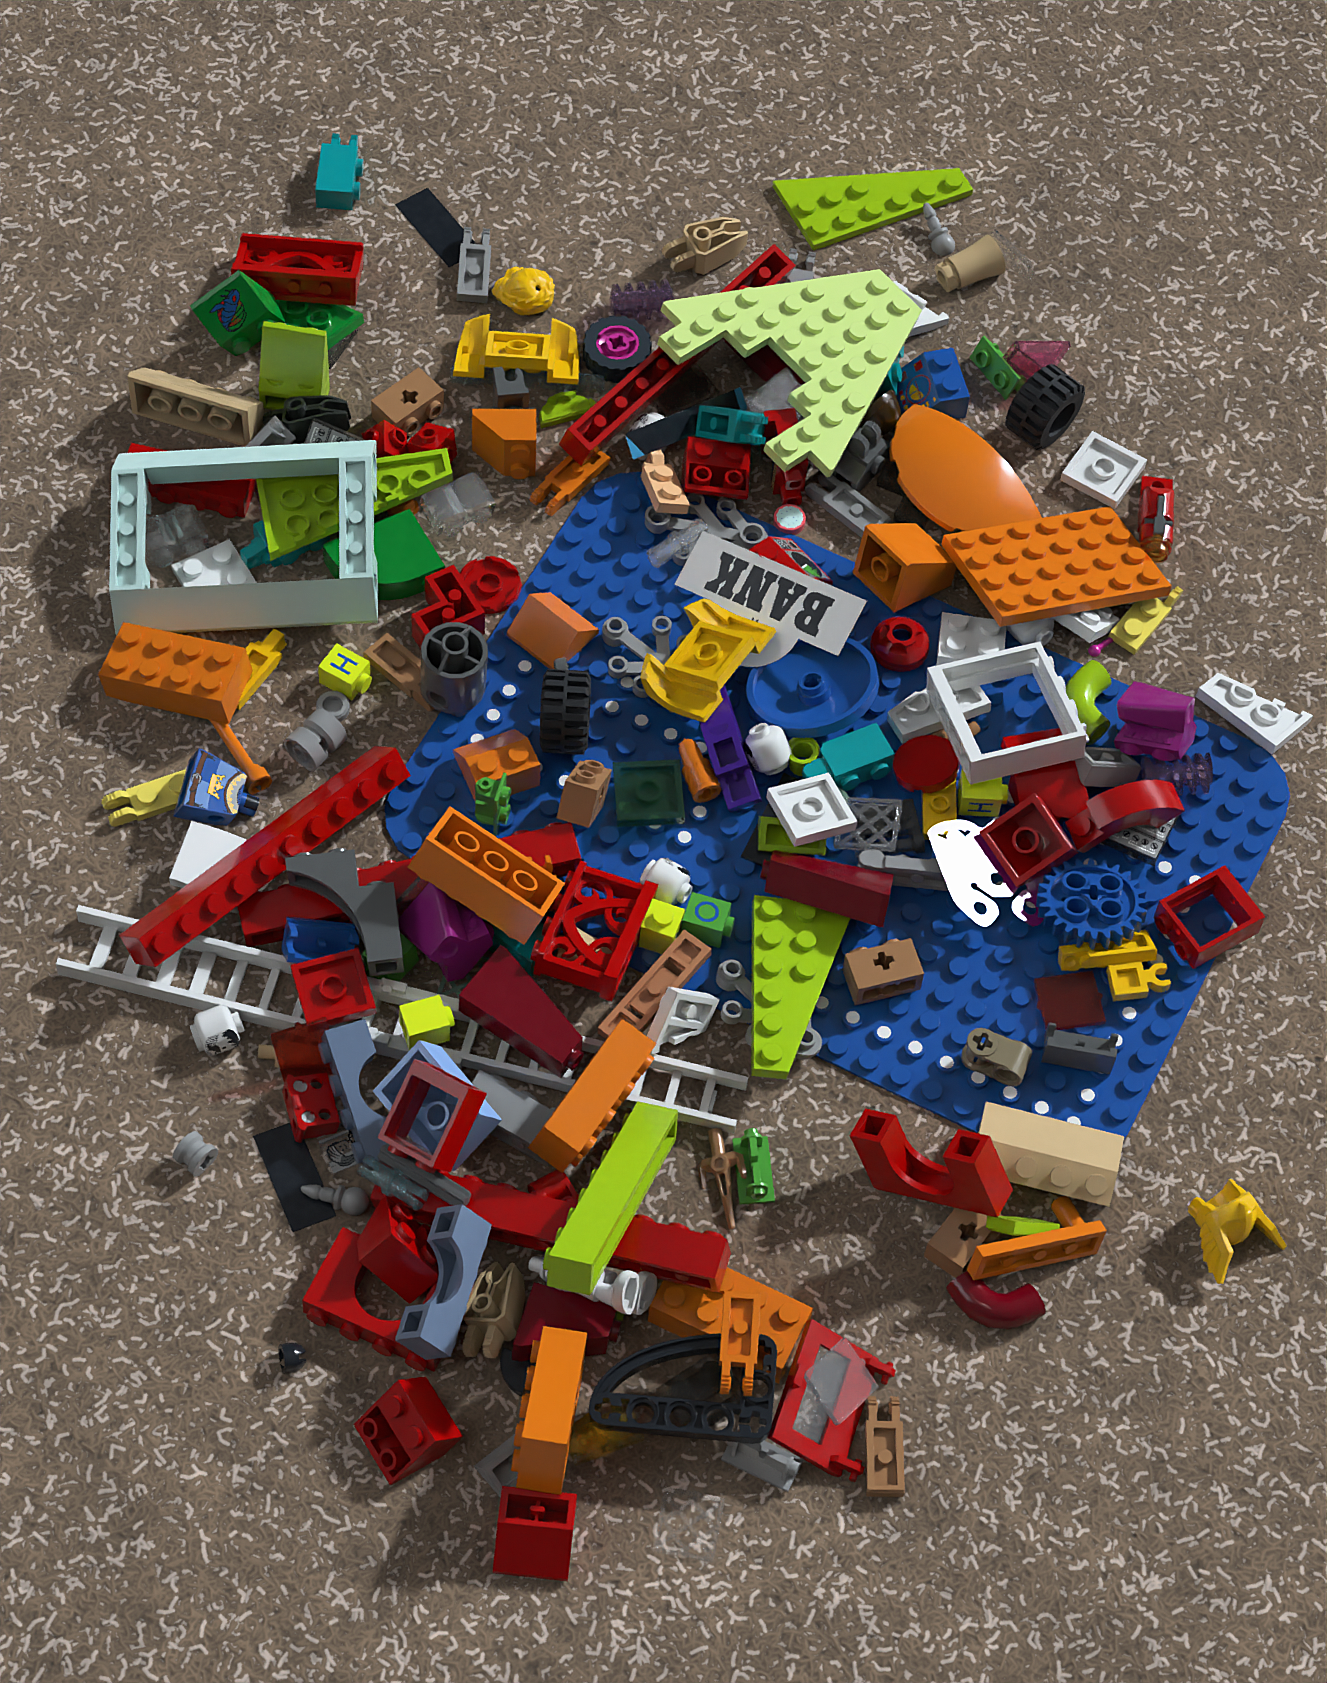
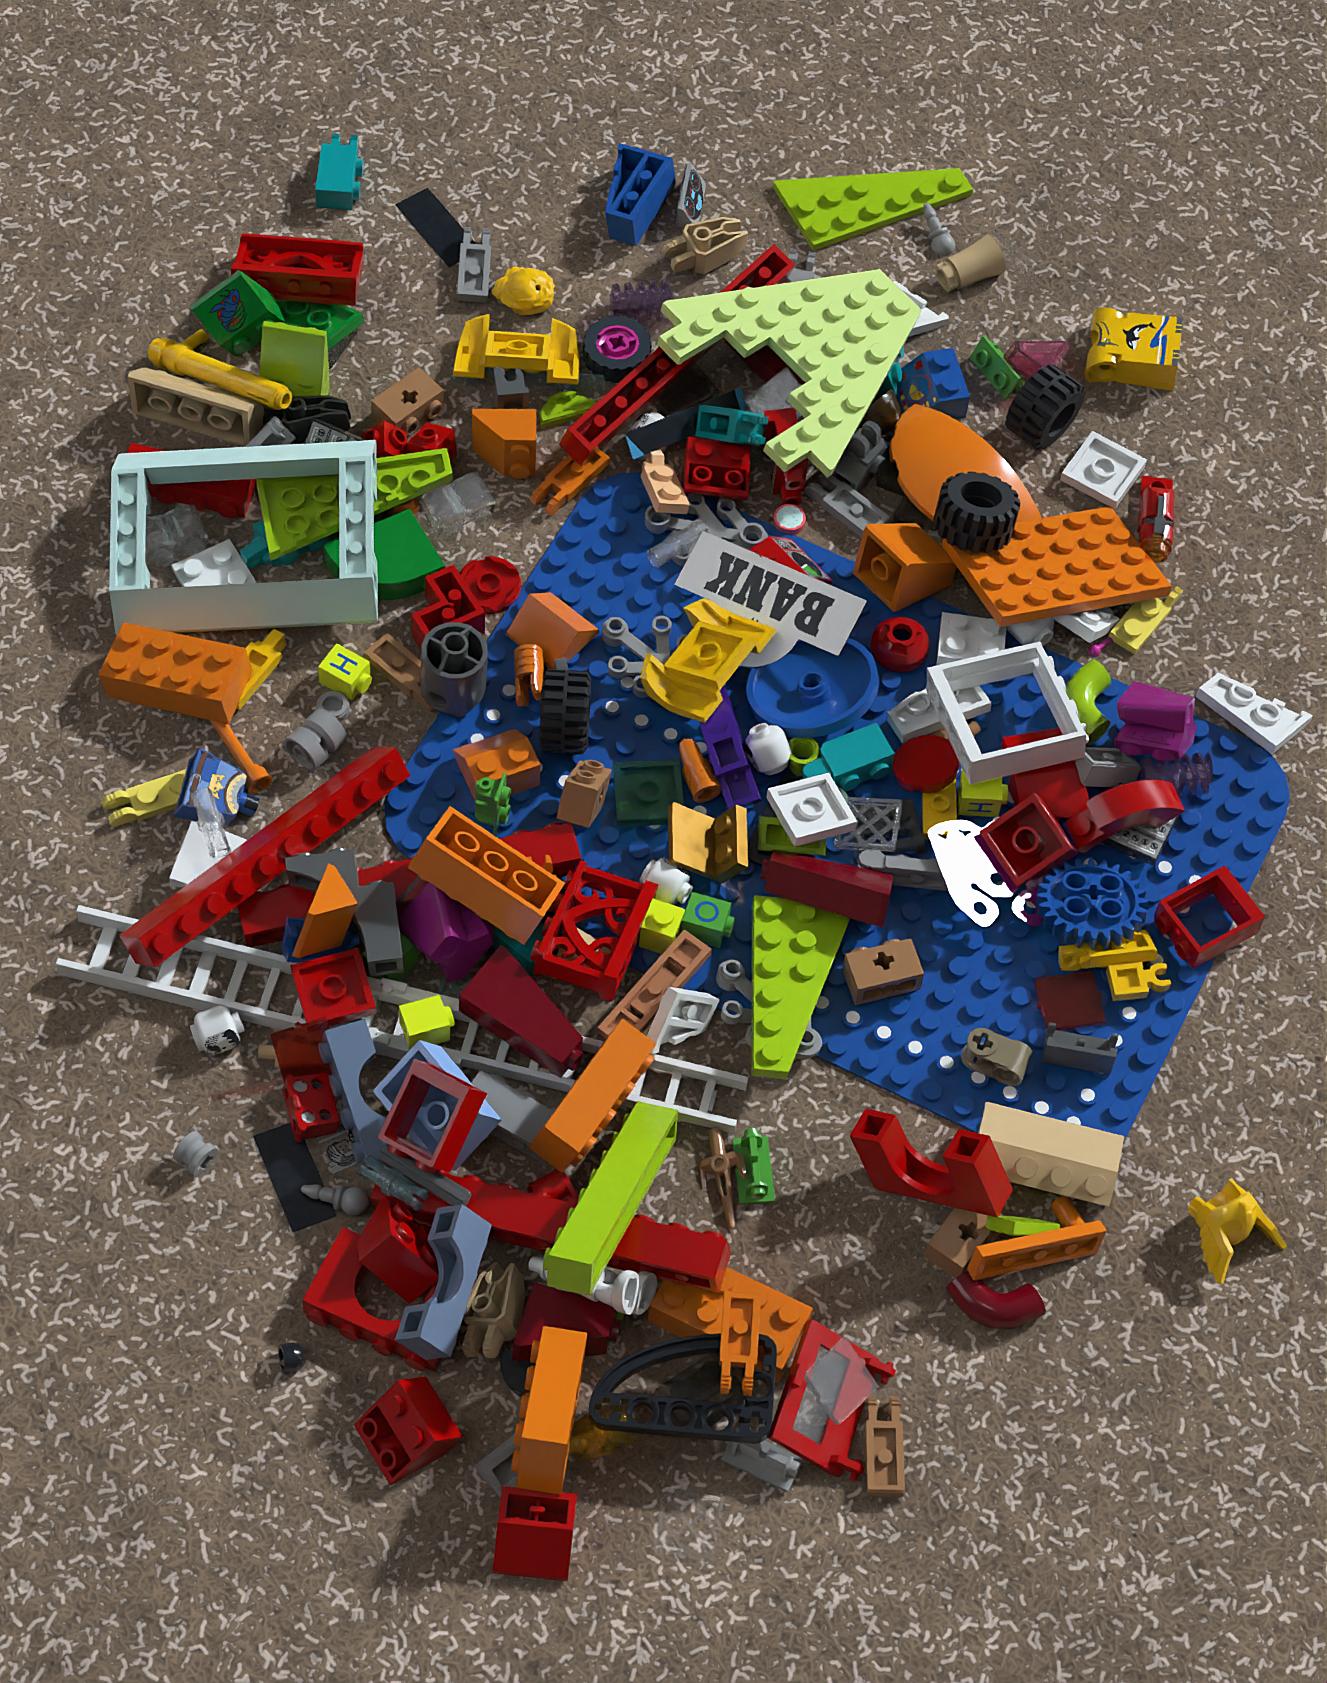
(183, 360): none -> yellow cylinder
(210, 822): none -> clear pin
(327, 916): none -> orange slope
(528, 673): none -> orange hinge
(637, 192): none -> blue wedge
(690, 197): none -> slope
(708, 844): none -> bracket
(976, 512): none -> black tyre
(1134, 348): none -> yellow piece

